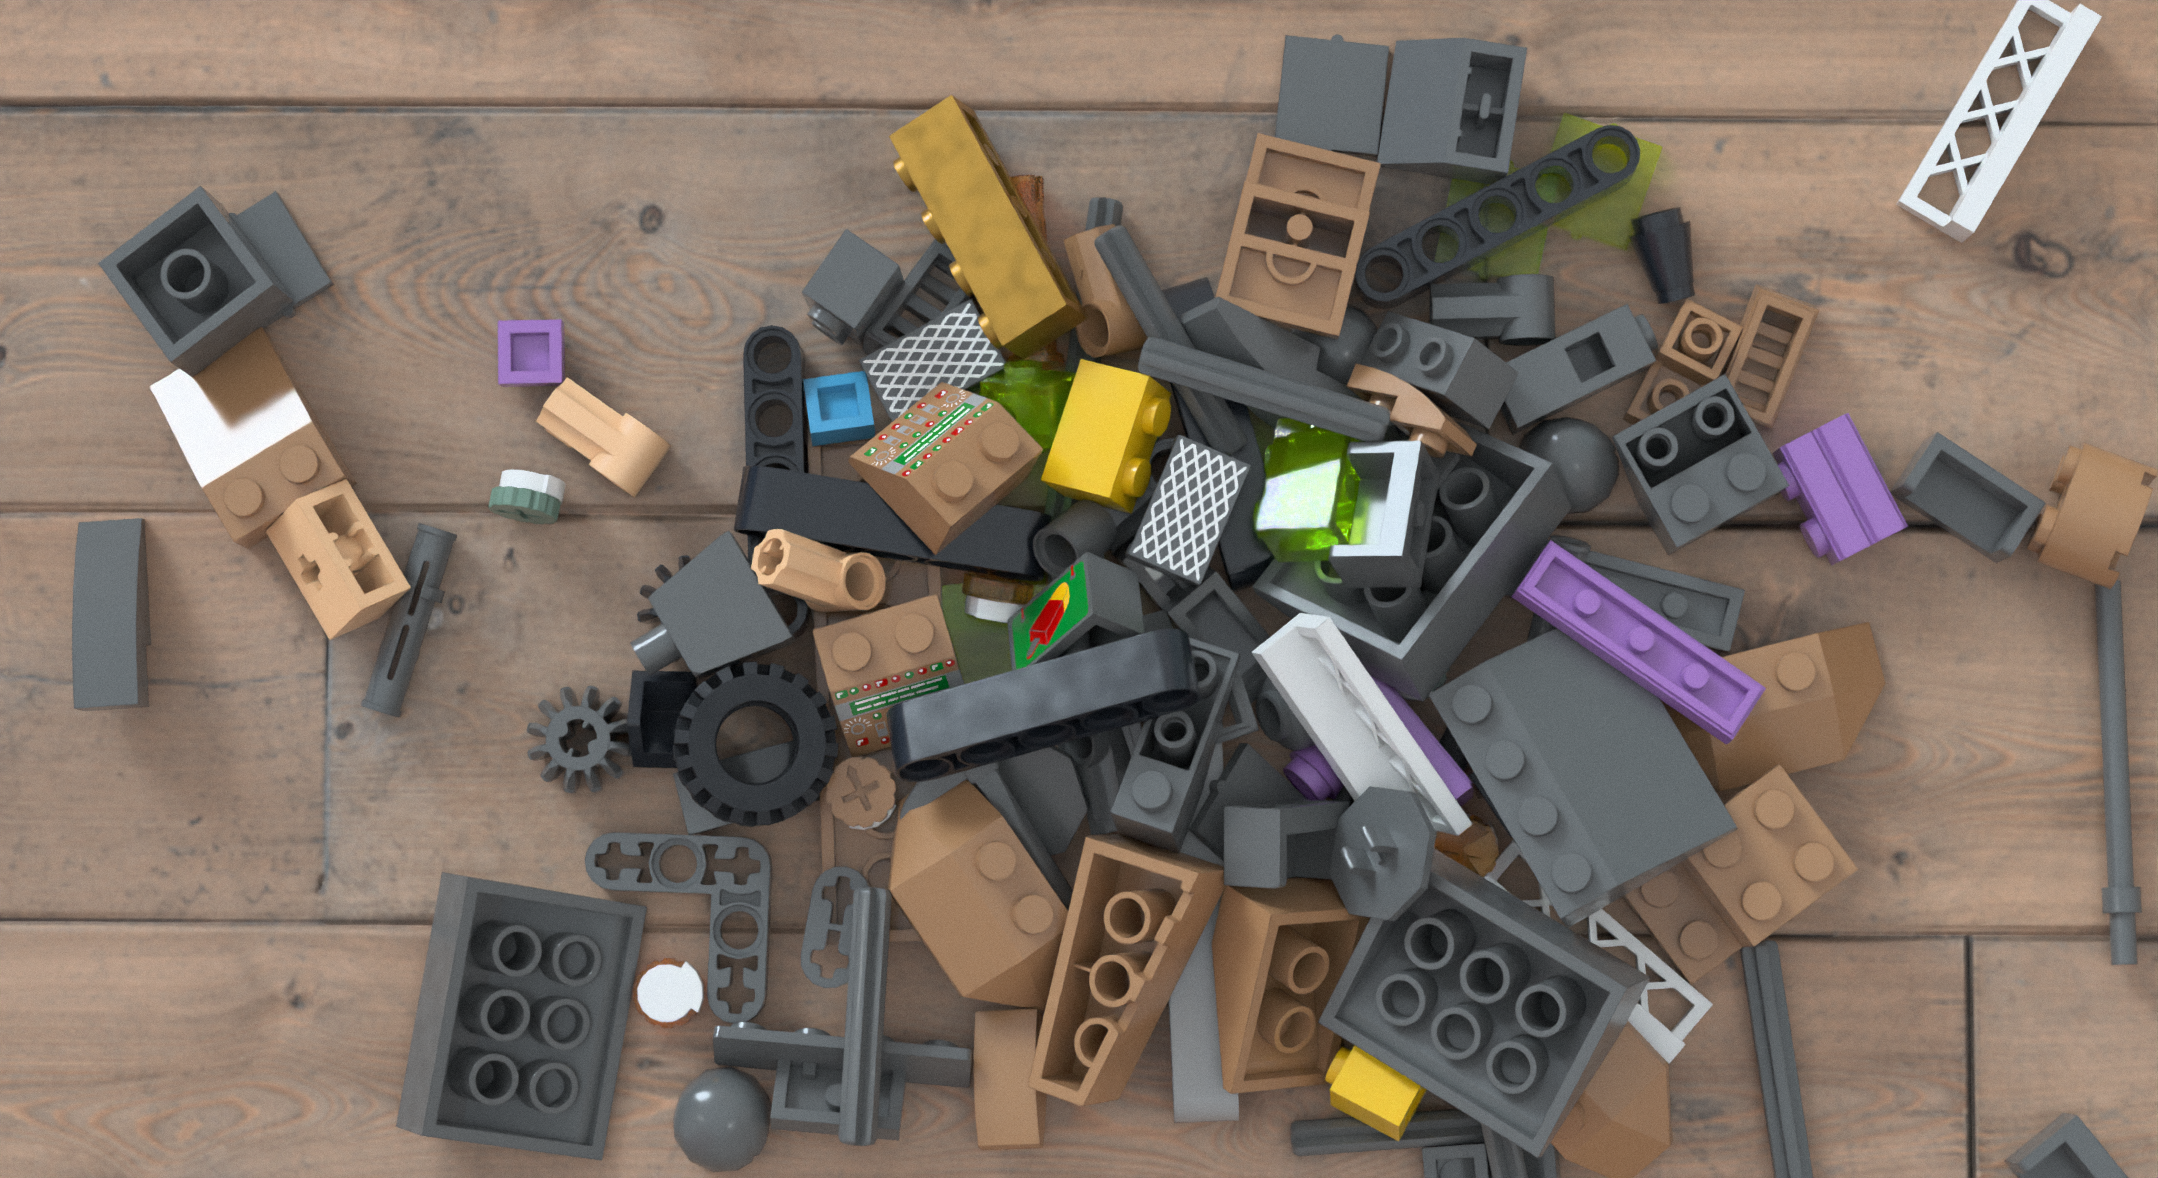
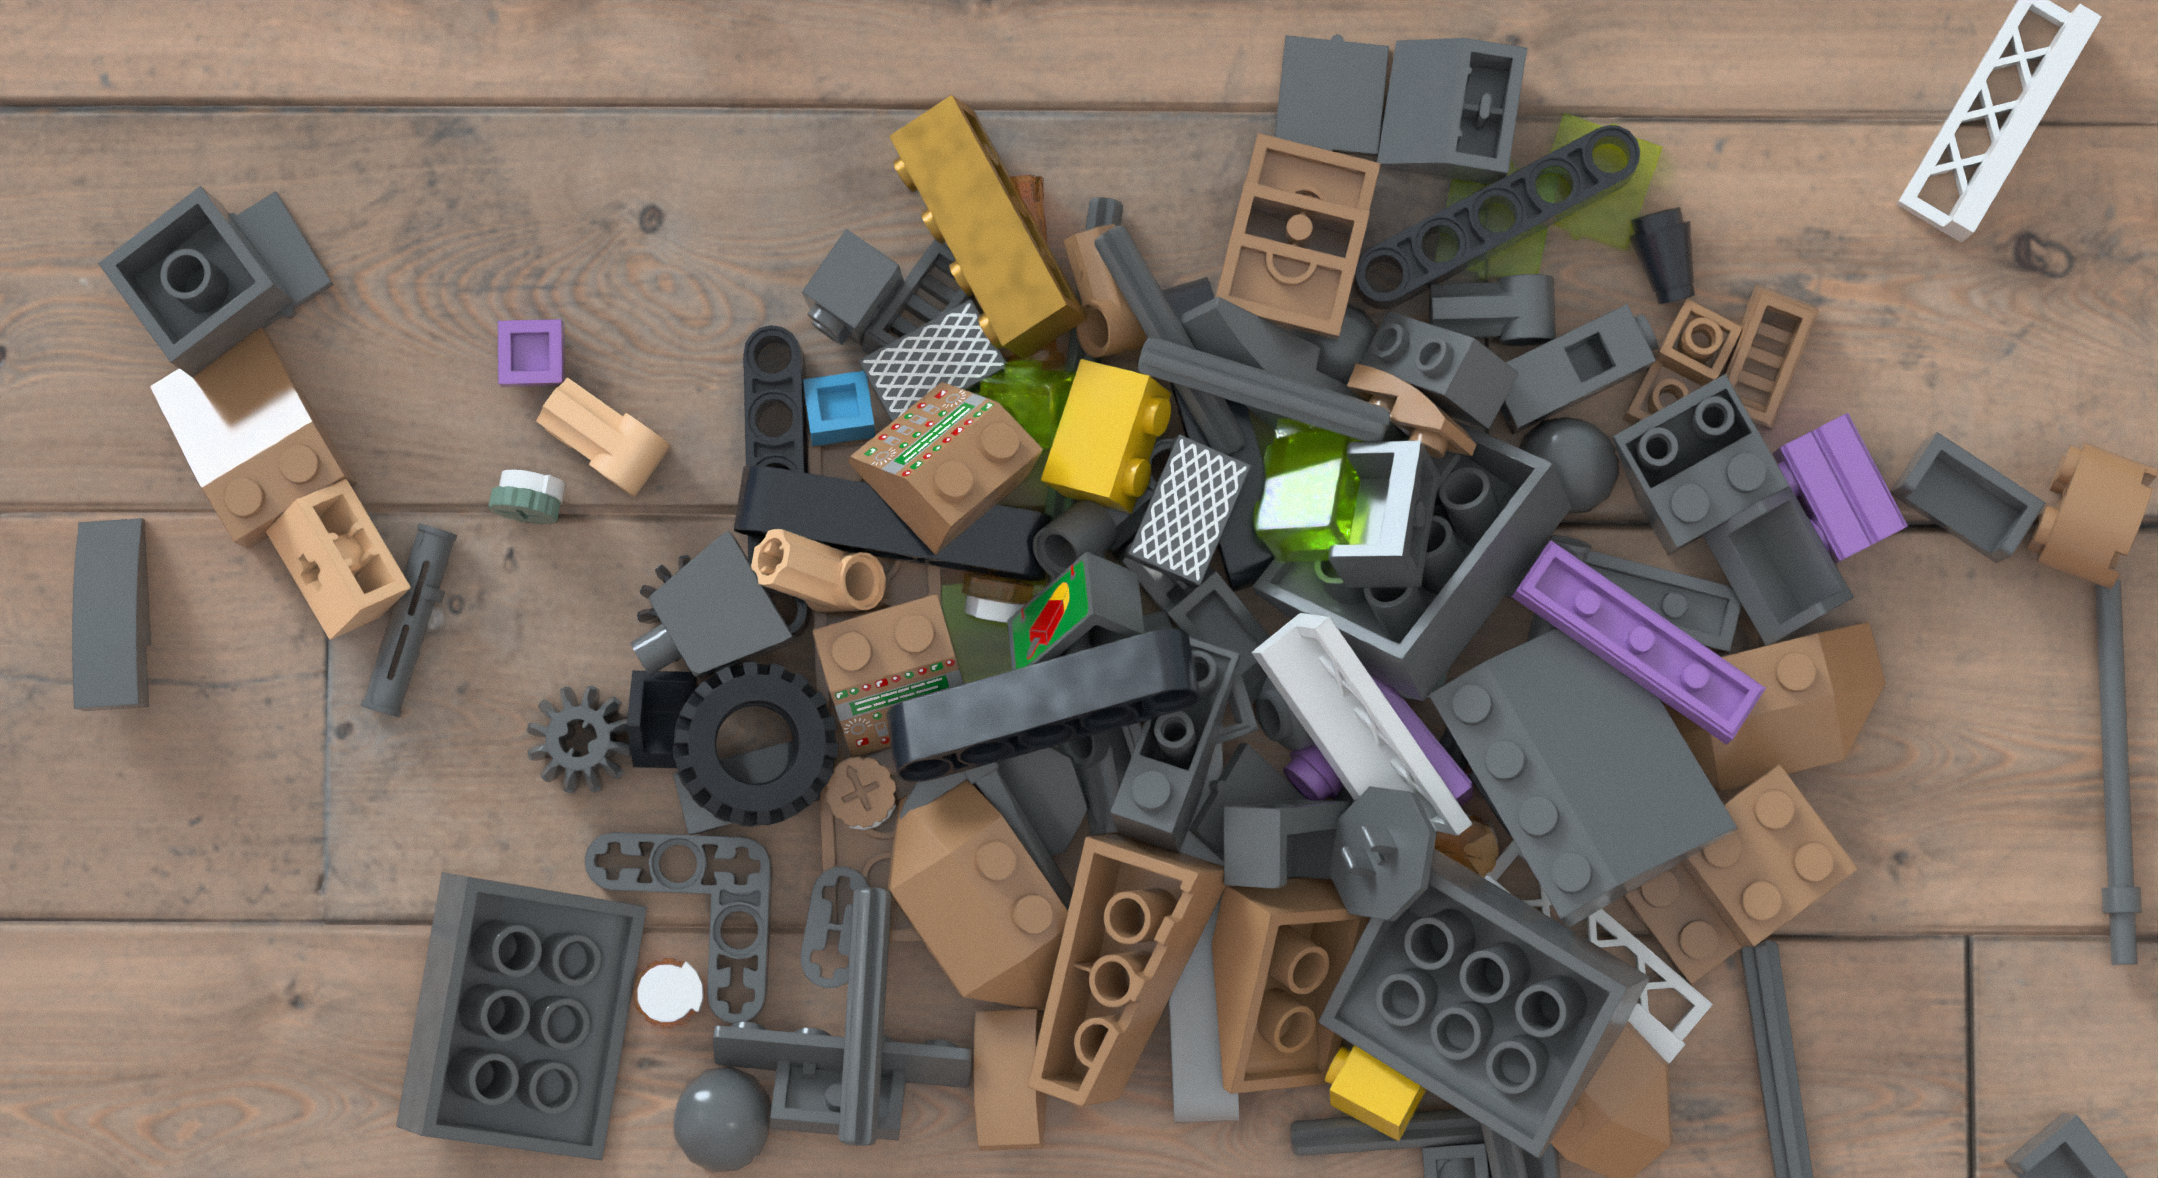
(1778, 566): none -> dark grey panel

